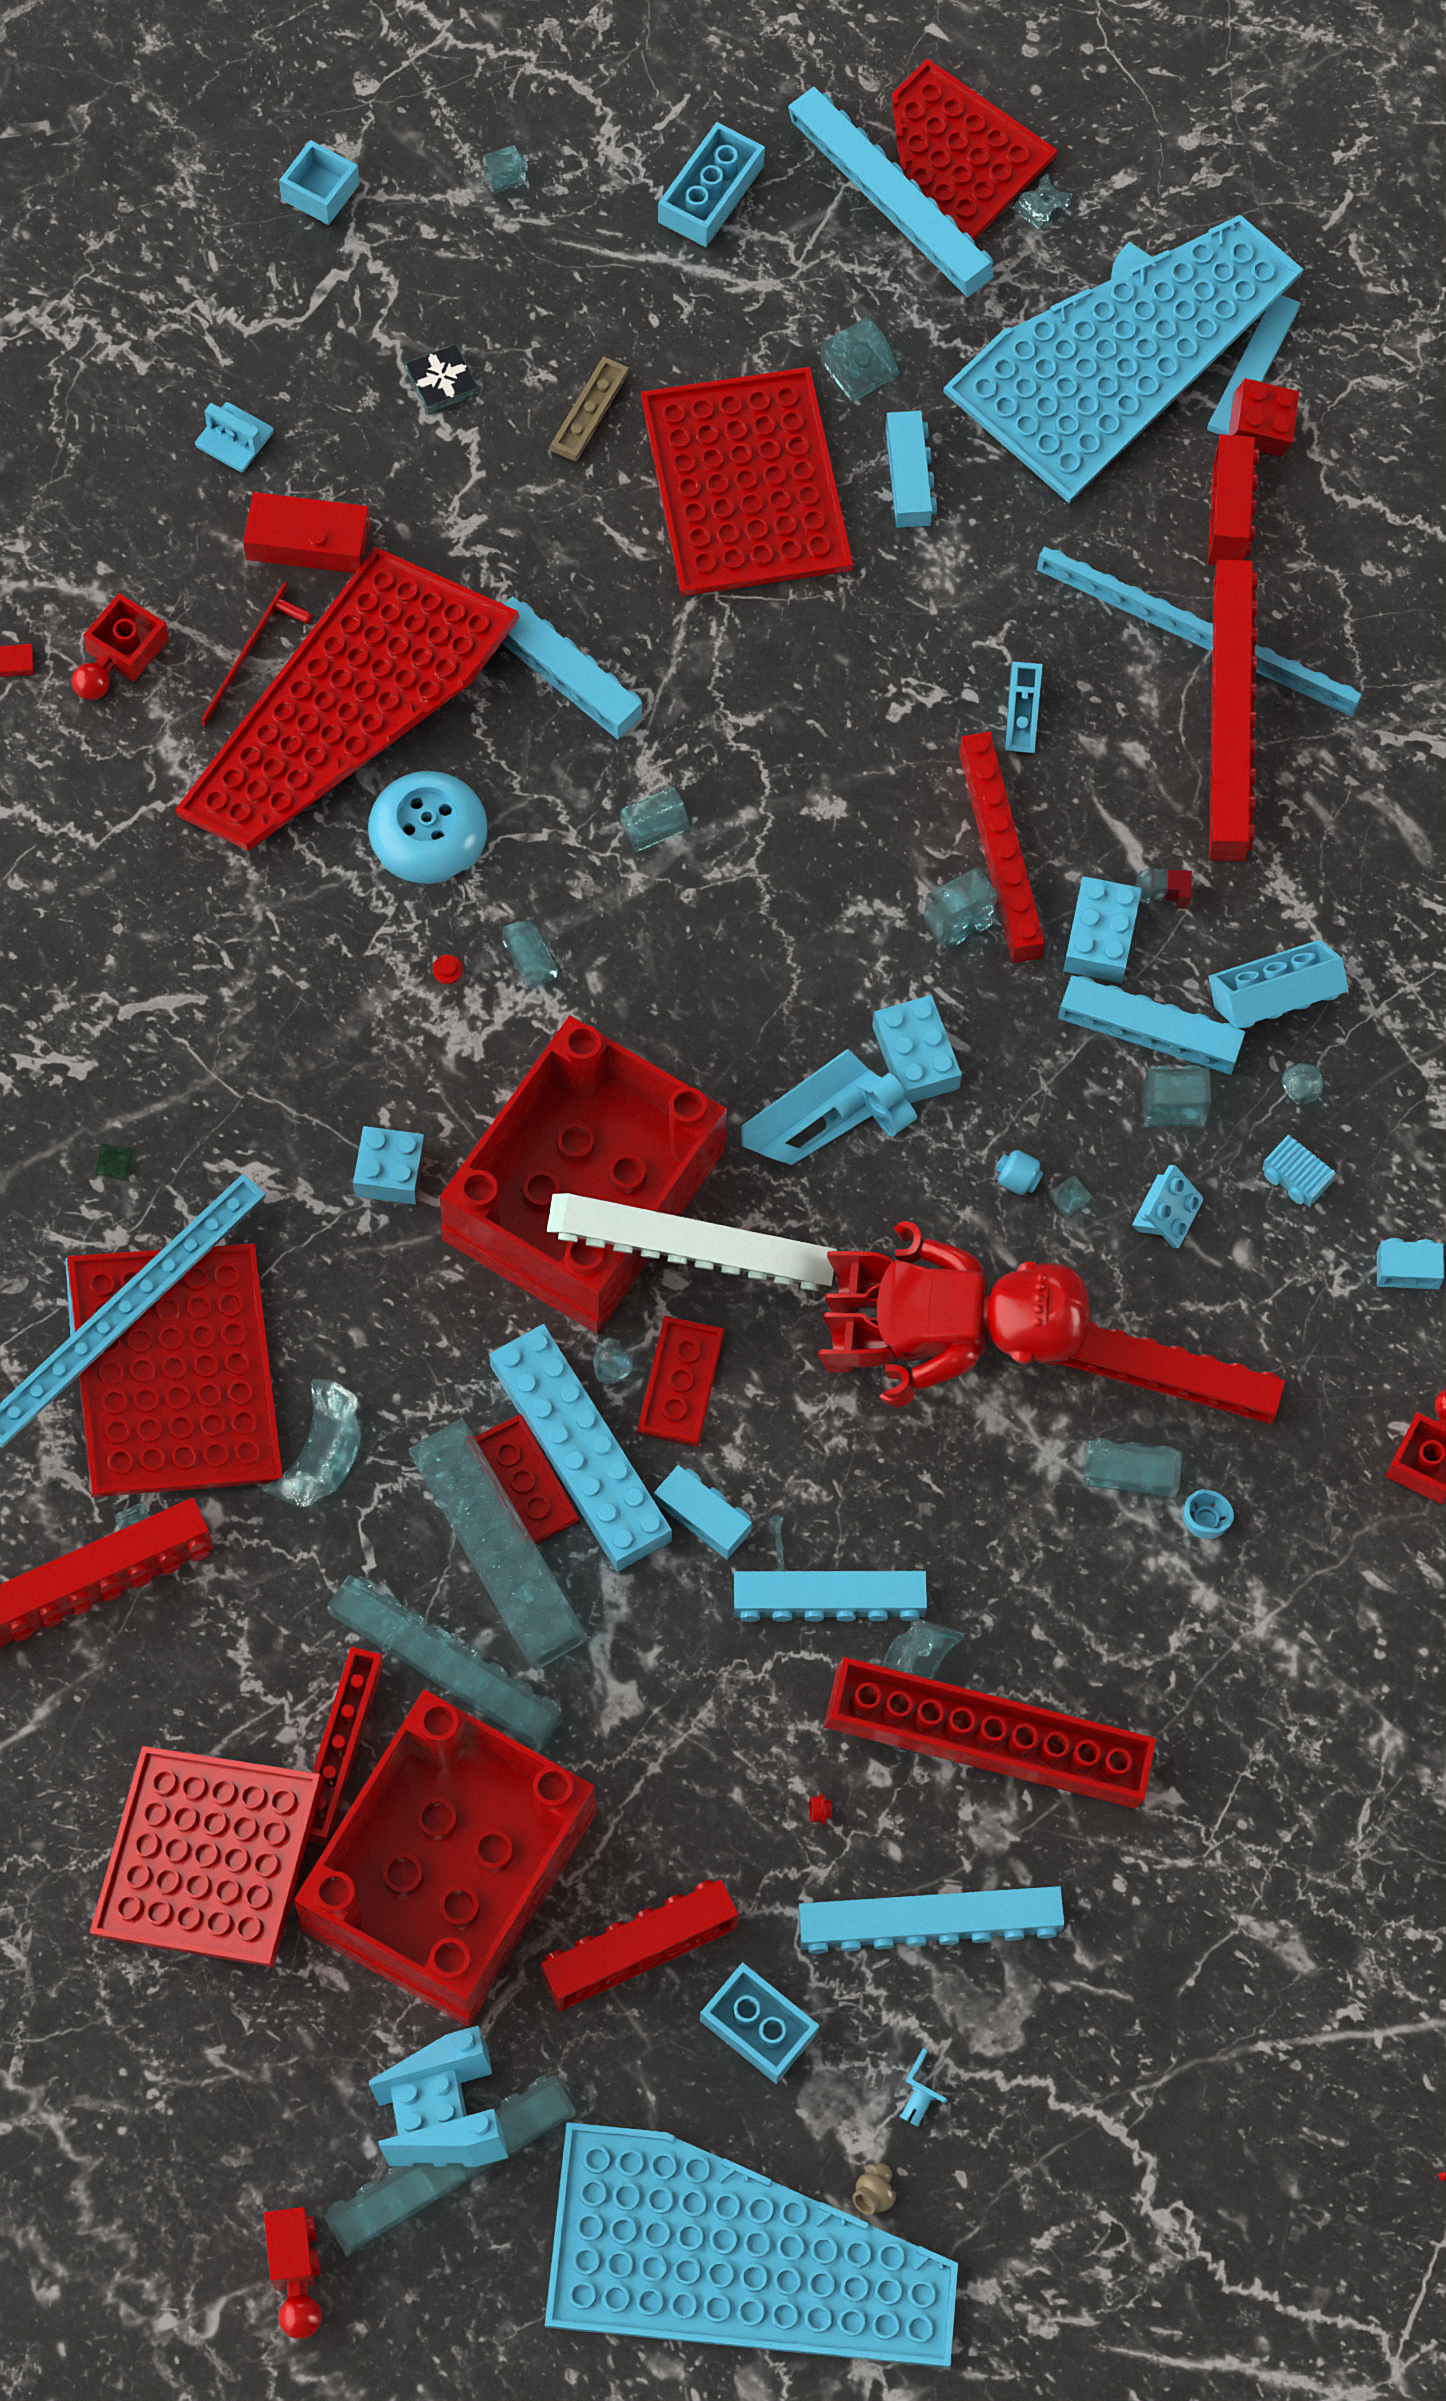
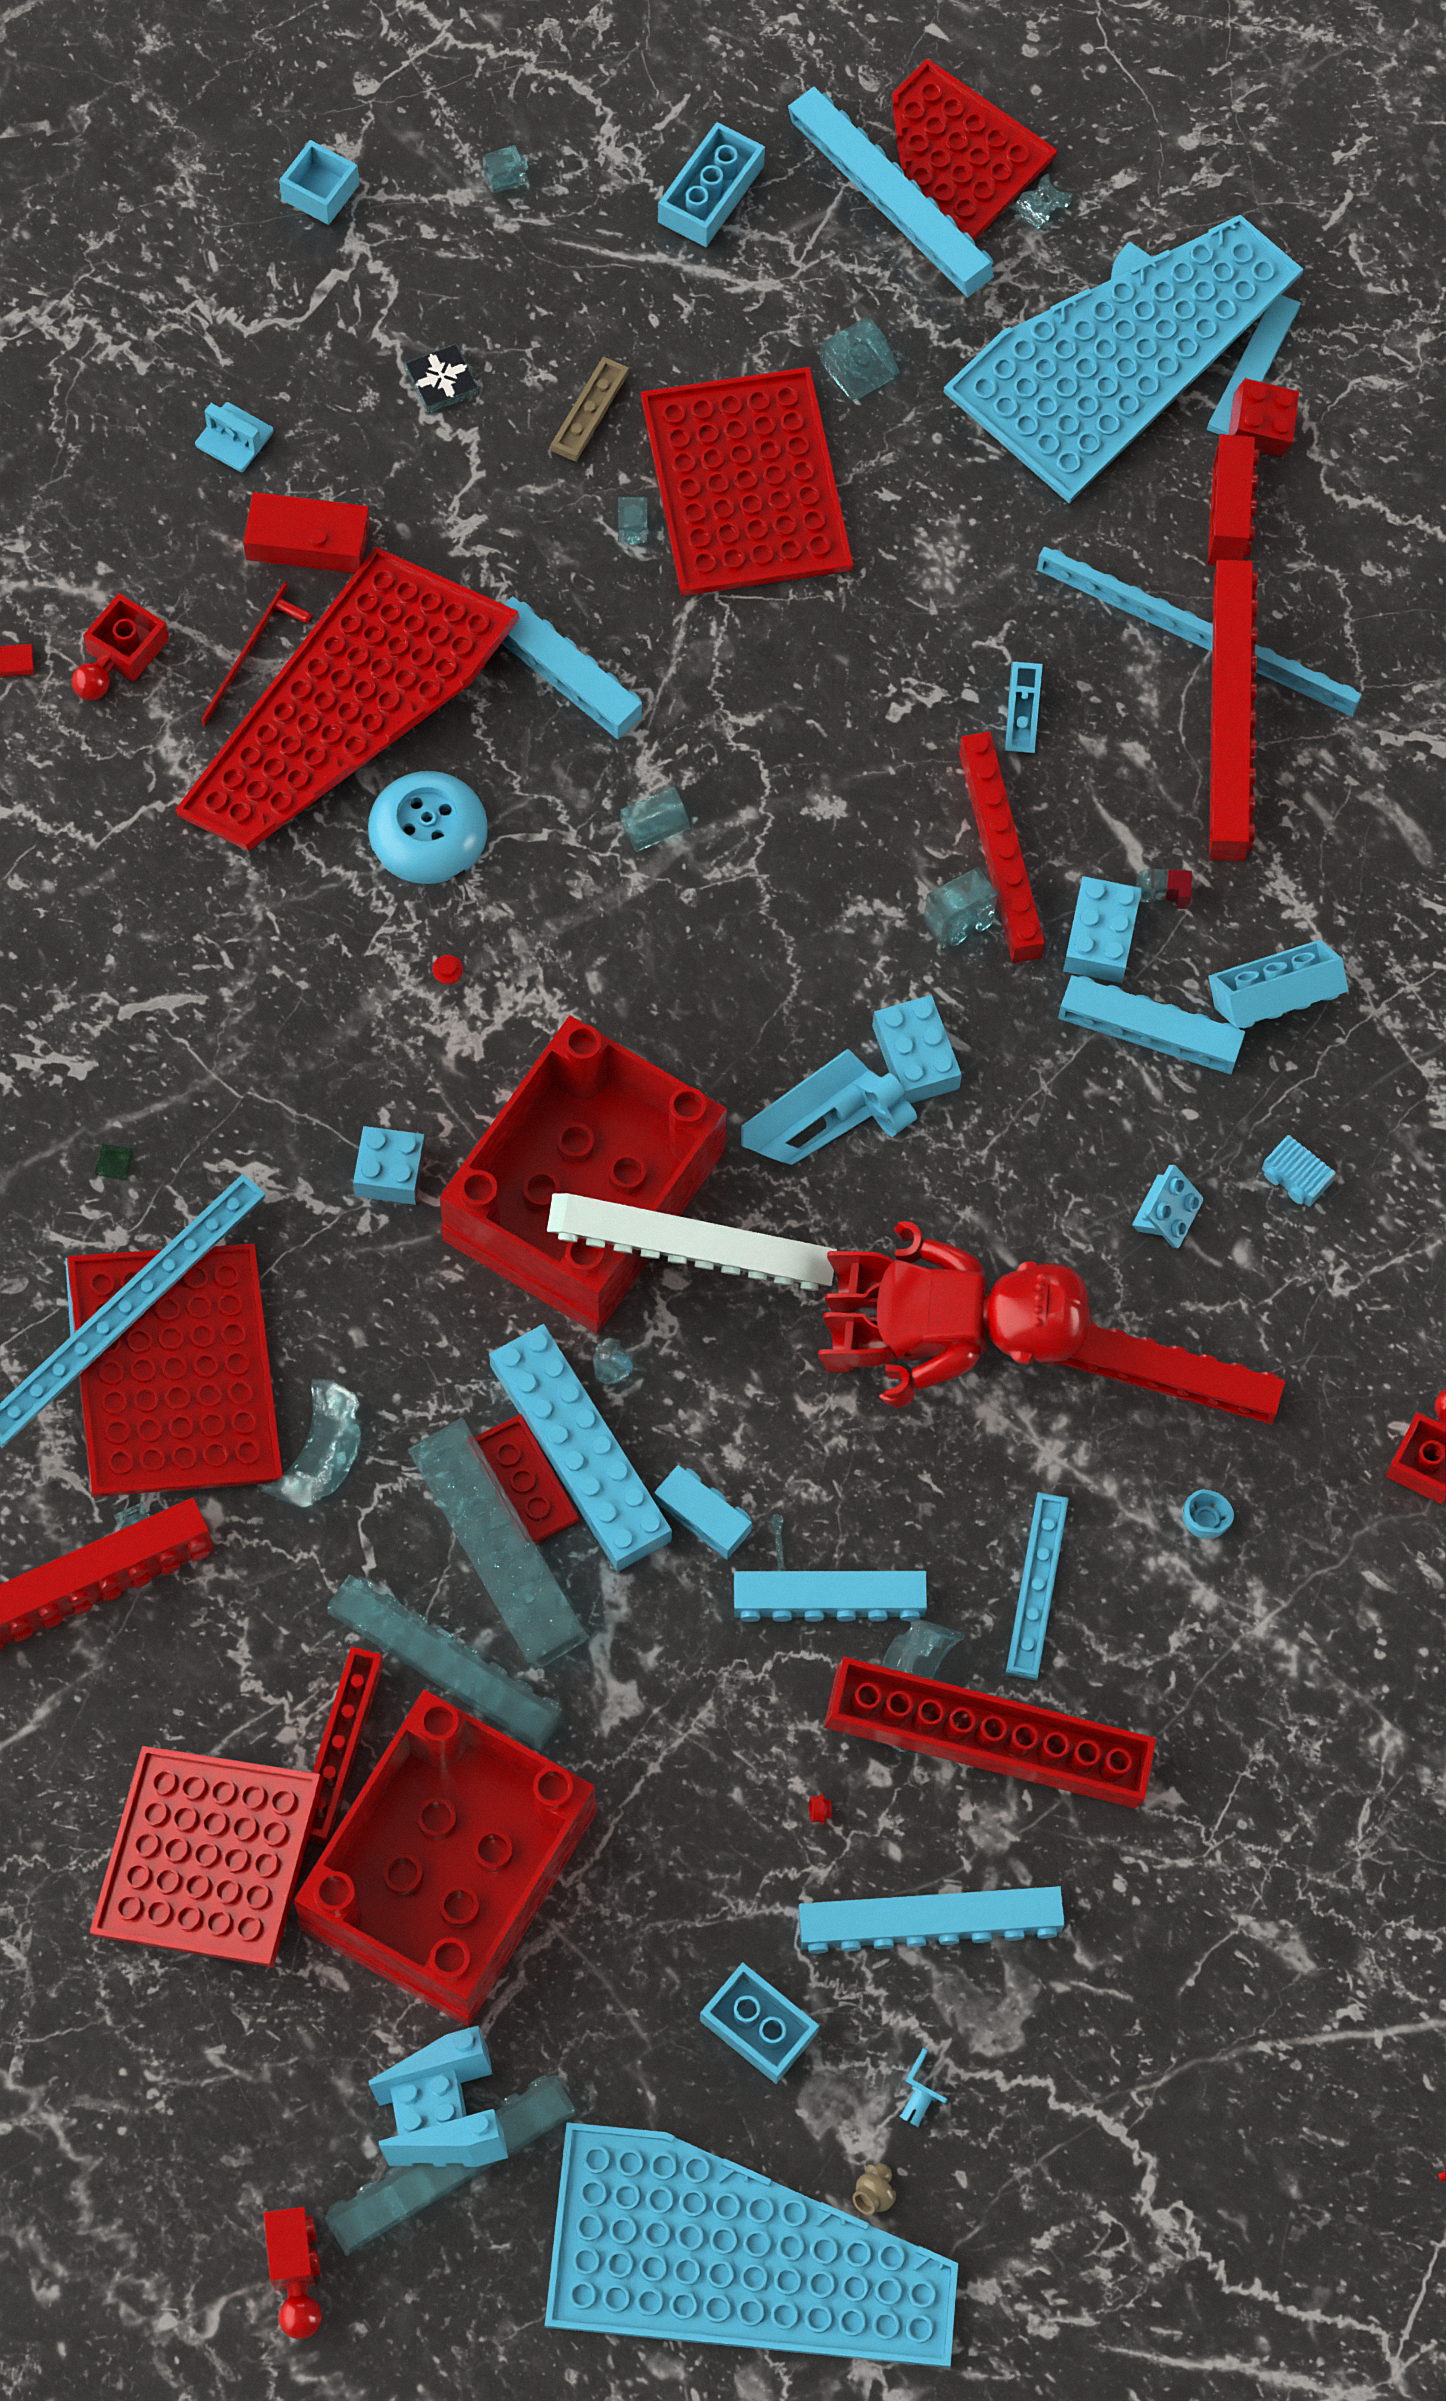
(529, 953): clear light blue brick -> none
(632, 519): none -> clear light blue brick
(639, 1944): red brick -> none
(681, 1381): red tile -> none
(909, 469): medium azure brick -> none
(1019, 1172): medium azure head -> none
(1037, 1586): none -> medium azure tile
(1070, 1197): clear light blue plate -> none
(1132, 1467): clear light blue brick -> none
(1176, 1096): clear light blue piece -> none
(1302, 1082): clear light blue piece -> none
(1410, 1264): medium azure brick -> none

